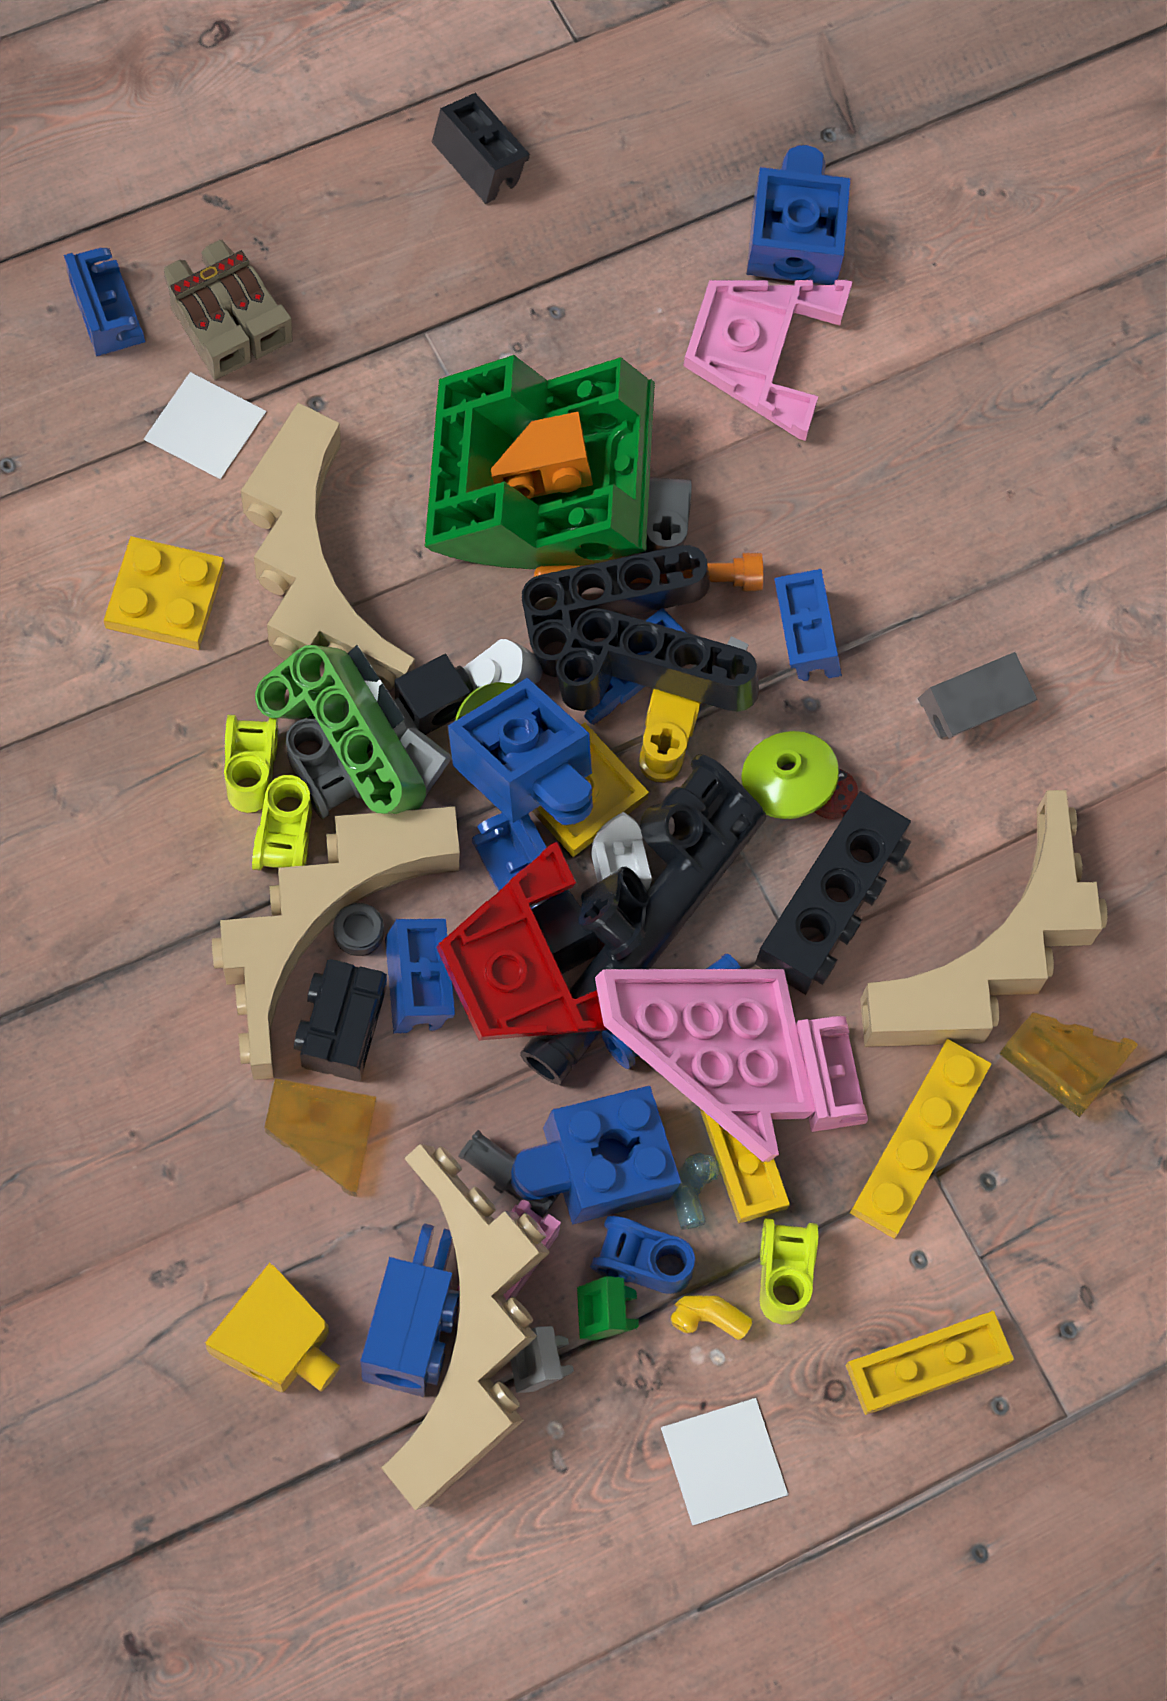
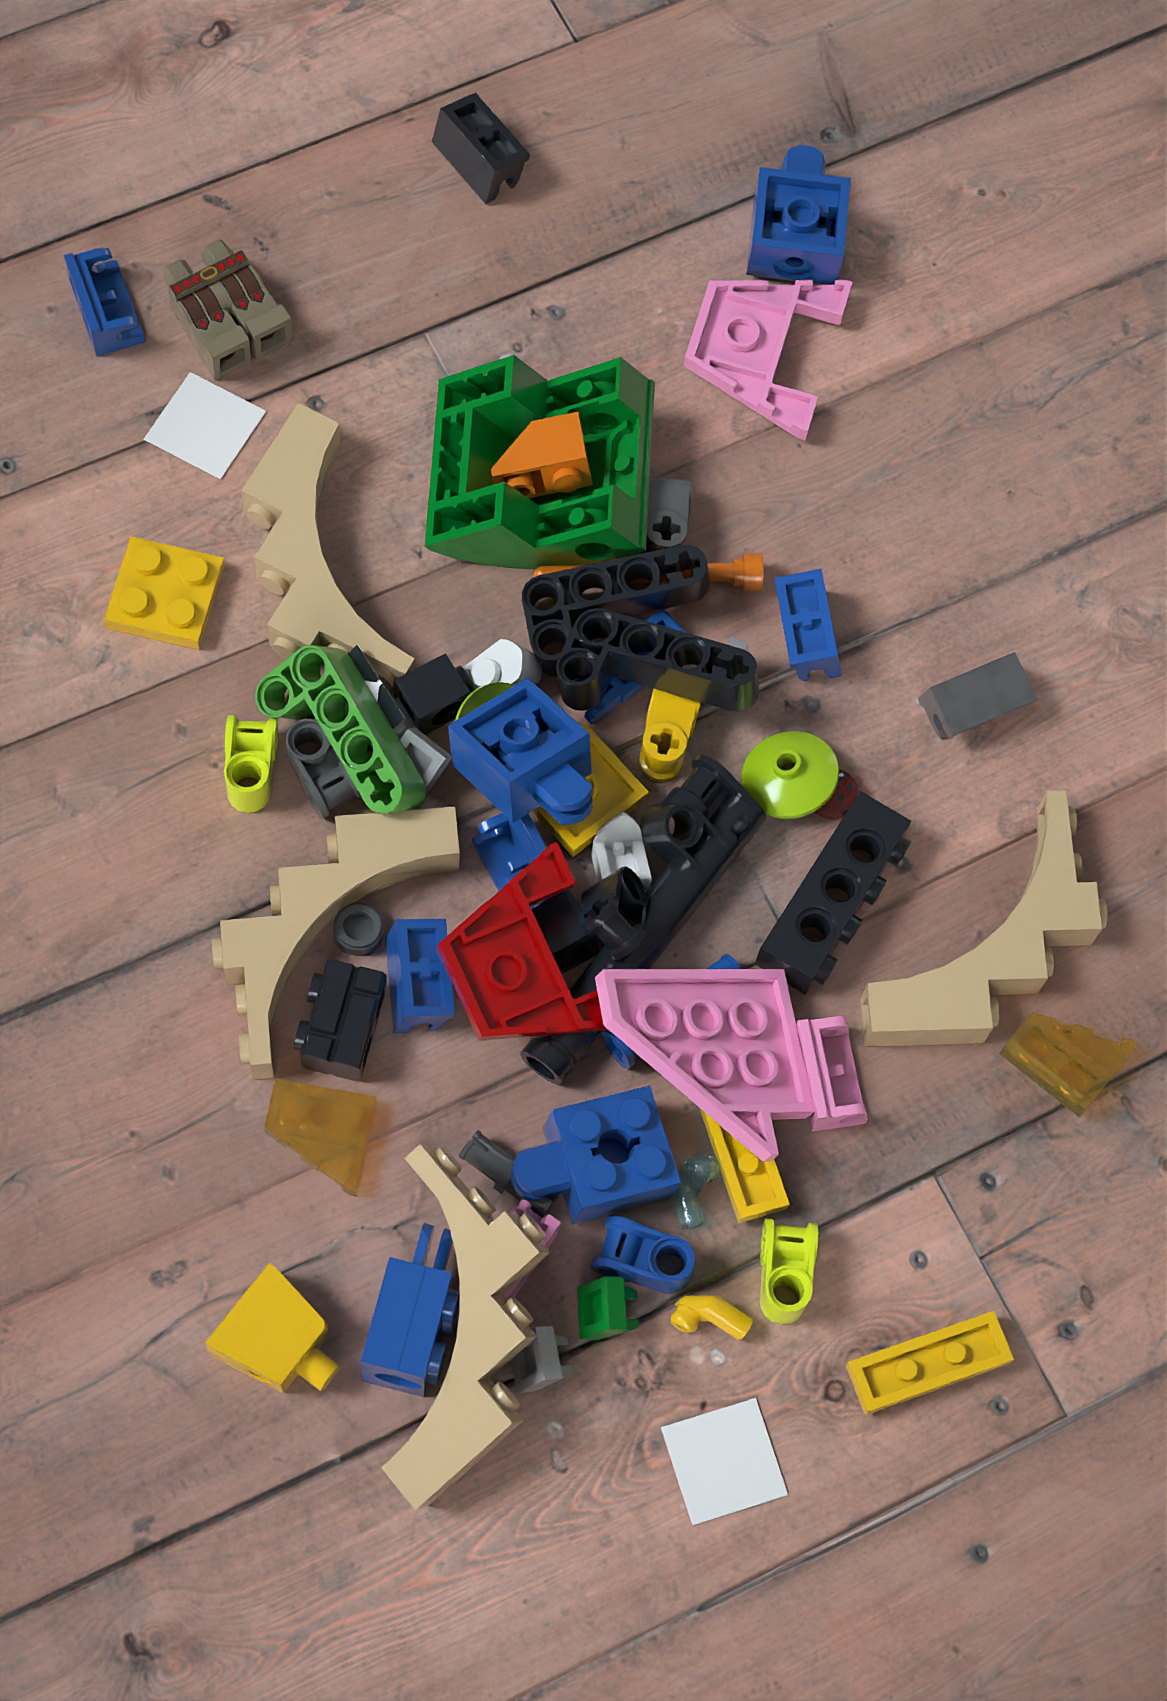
(283, 835): neon yellow piece -> none
(920, 1139): yellow plate -> none

